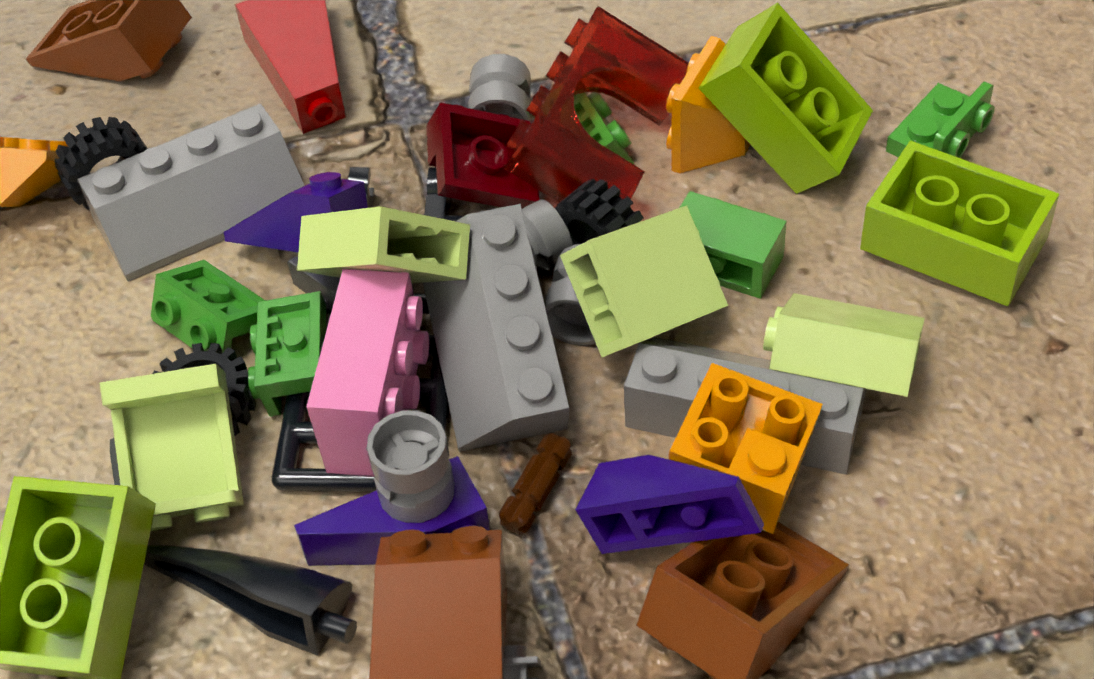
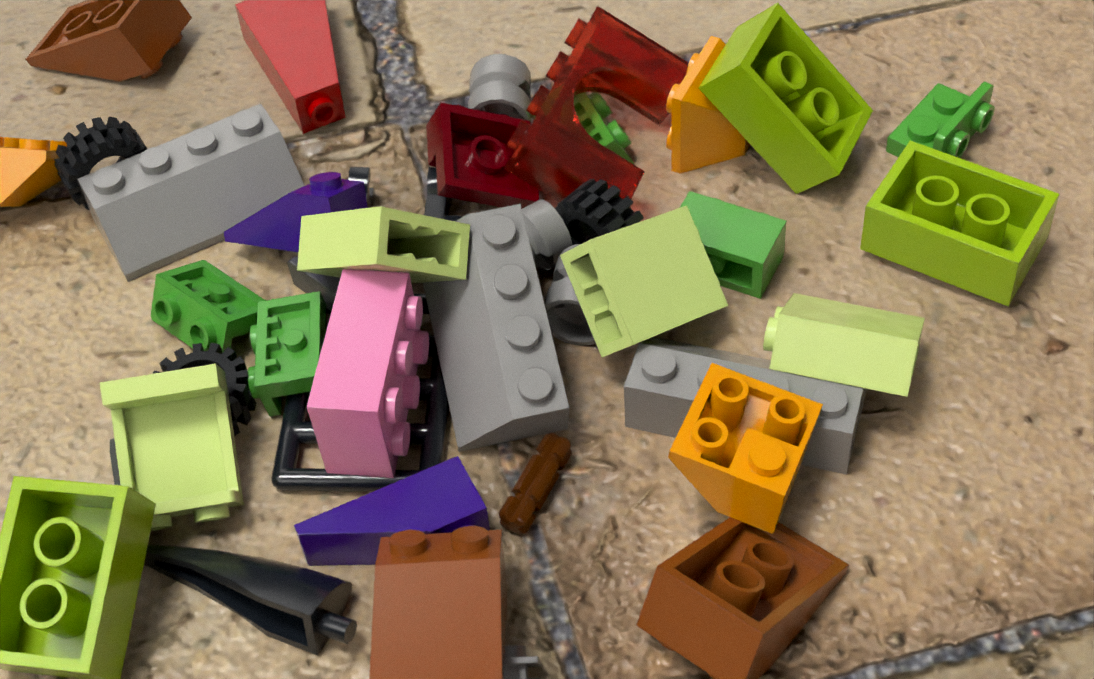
(411, 466): light grey wheel -> none
(663, 503): dark purple slope -> none

